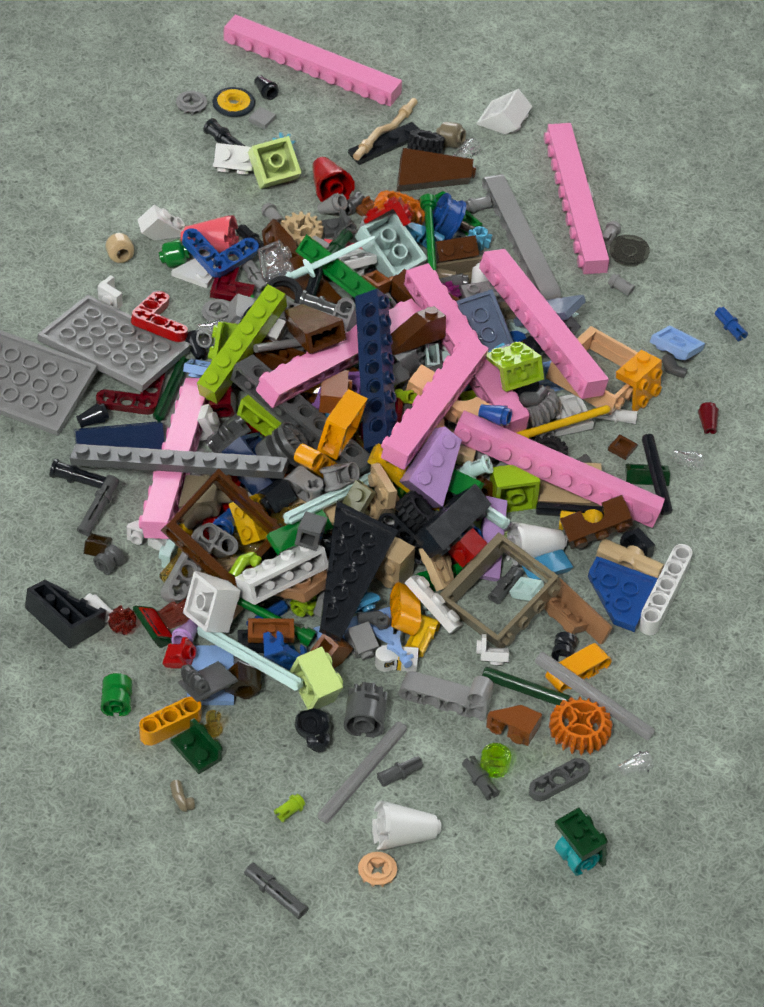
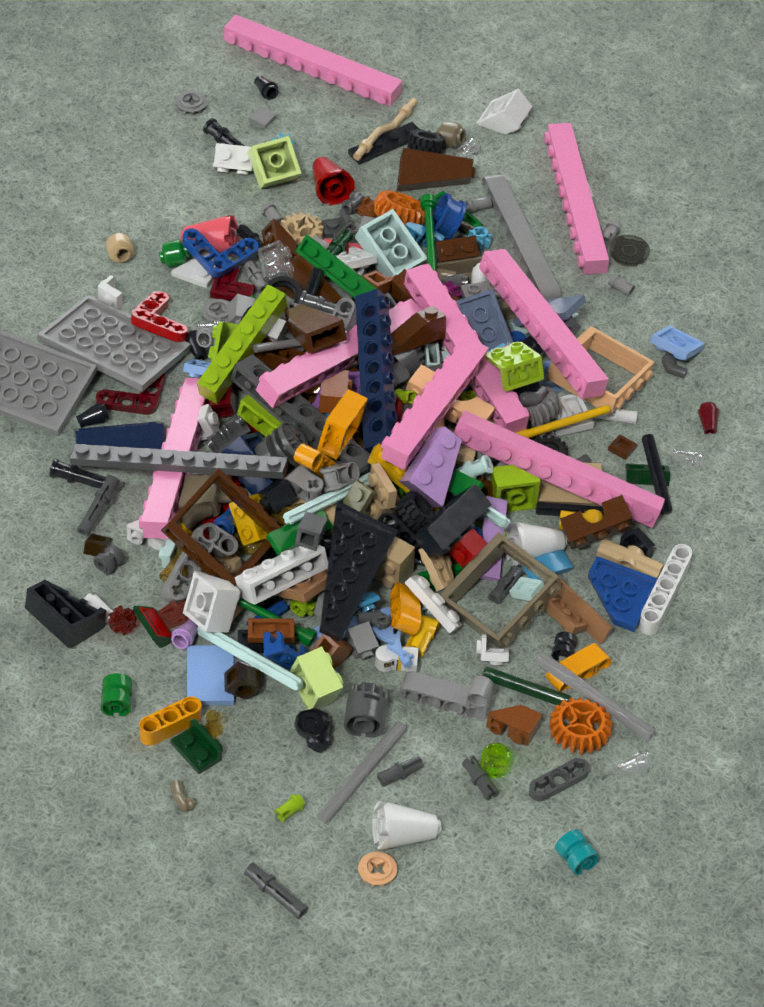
(159, 224): white slope -> none
(170, 390): dark green axle -> none
(179, 654): red bracket -> none
(206, 681): dark grey hinge -> none
(245, 102): wheel -> none
(245, 560): lime arm -> none
(309, 268): light aqua sword -> none
(333, 204): light grey cone -> none
(403, 211): red bracket -> none
(497, 414): blue cone -> none
(582, 835): dark green bracket -> none
(644, 375): light orange bracket -> none
(730, 323): blue axle -> none

